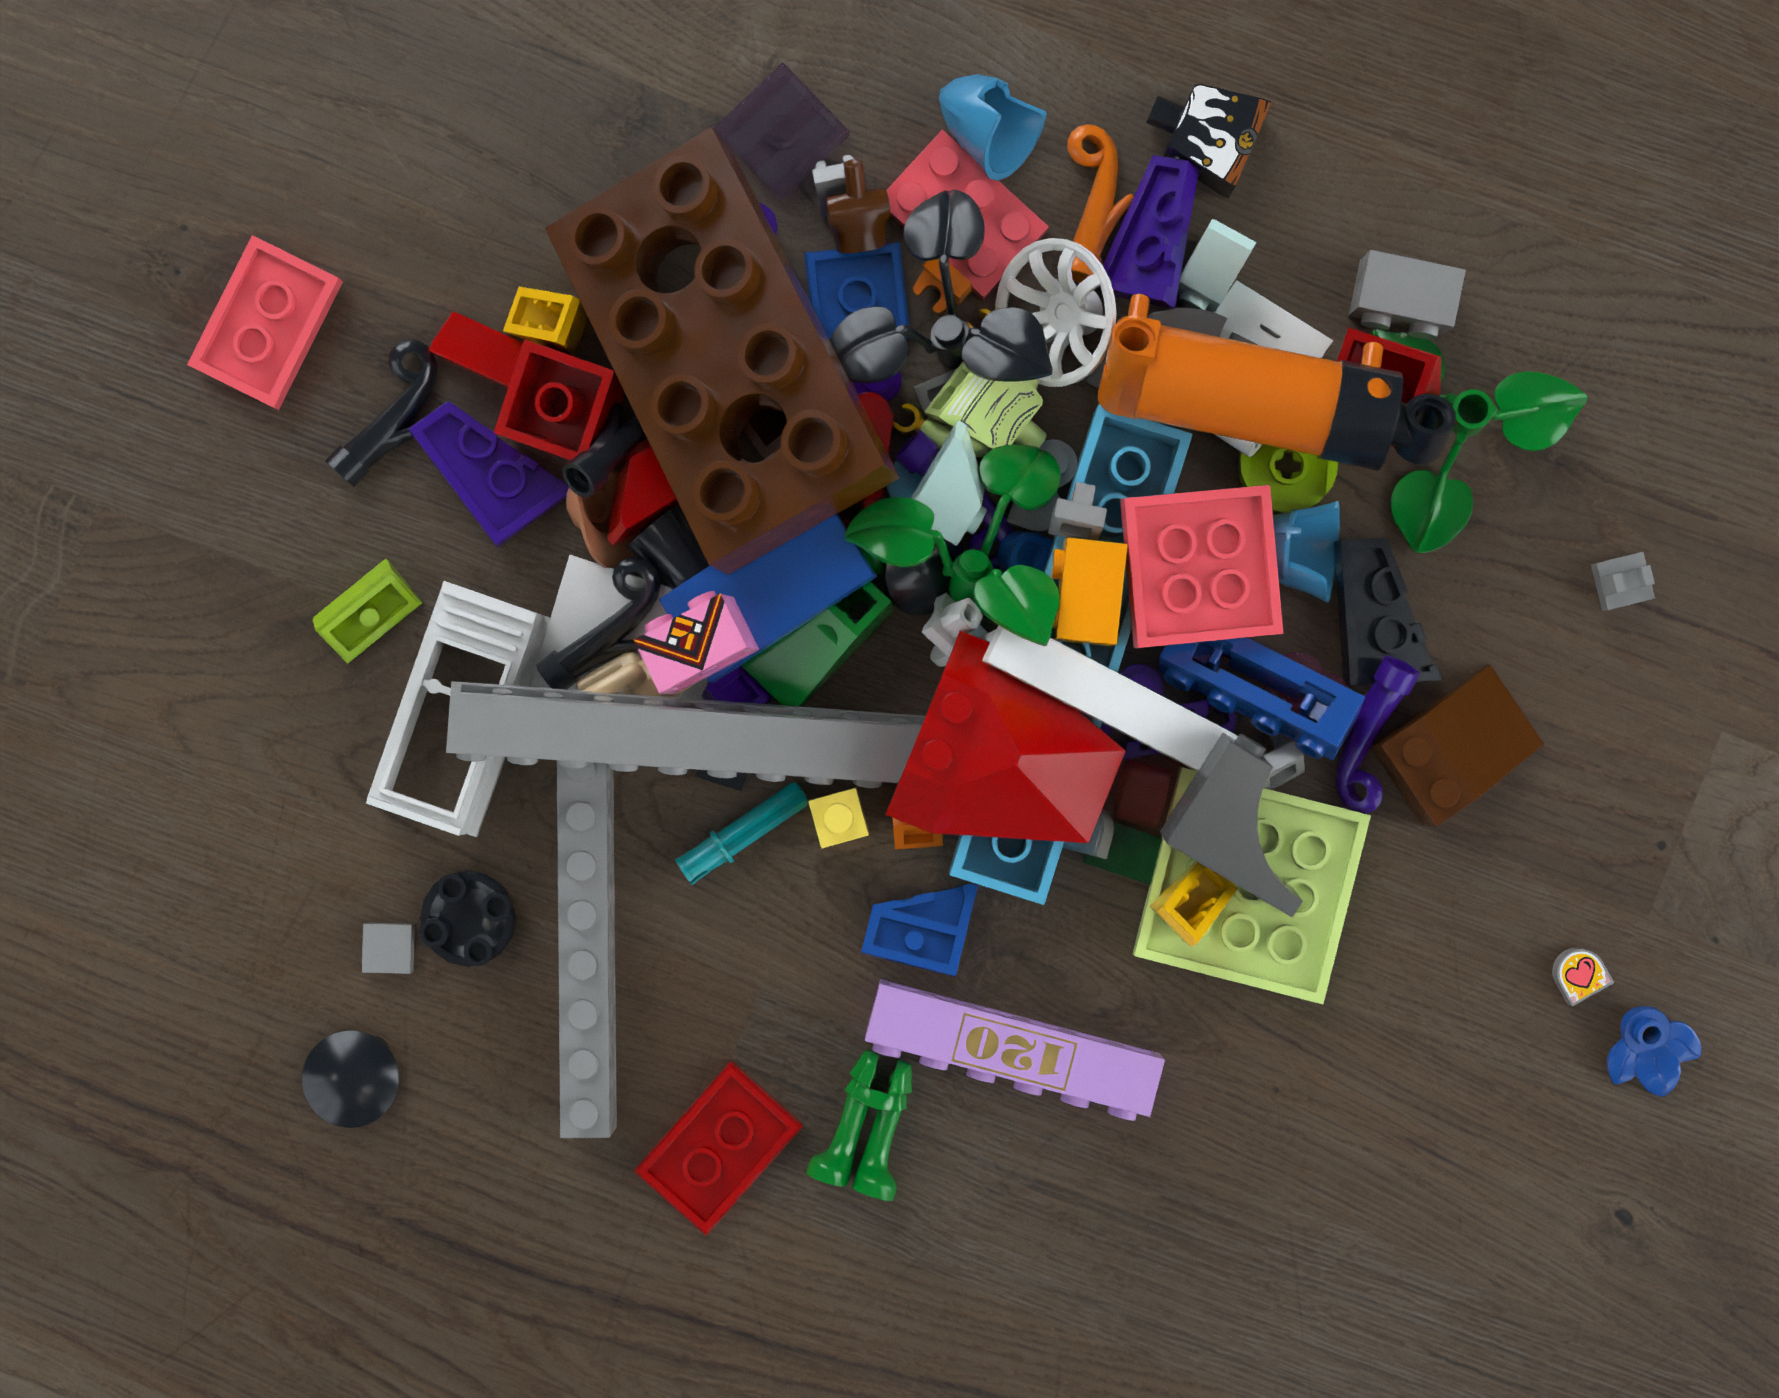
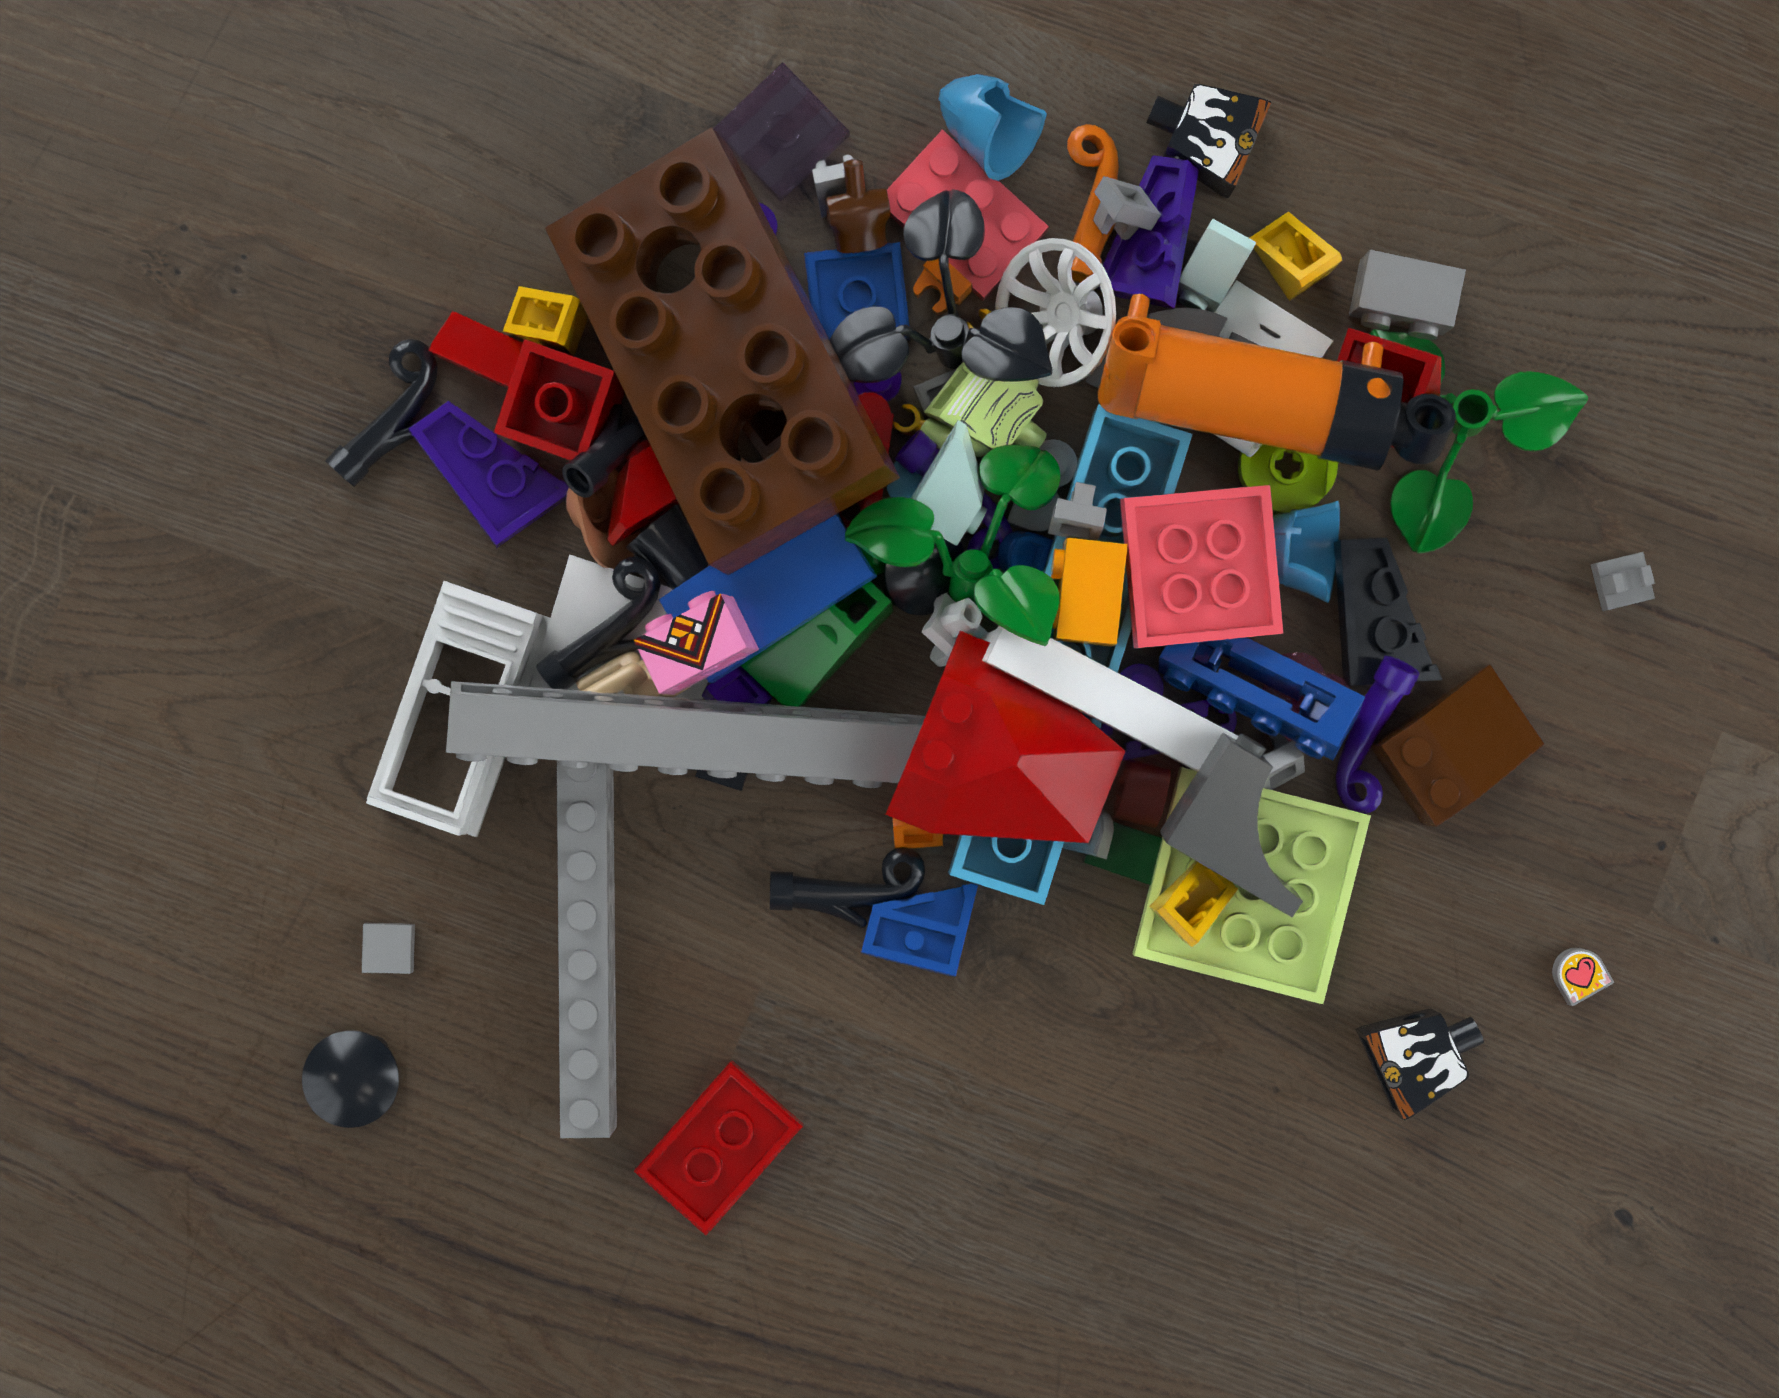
(265, 322): coral plate -> none
(366, 611): lime slope -> none
(467, 918): black dish -> none
(741, 833): teal axle -> none
(836, 1162): green piece -> none
(838, 817): light yellow brick -> none
(840, 897): none -> black plant
(1014, 1048): lavender brick -> none
(1125, 206): none -> light grey tile
(1294, 254): none -> yellow slope
(1418, 1057): none -> torso
(1657, 1055): blue plate -> none

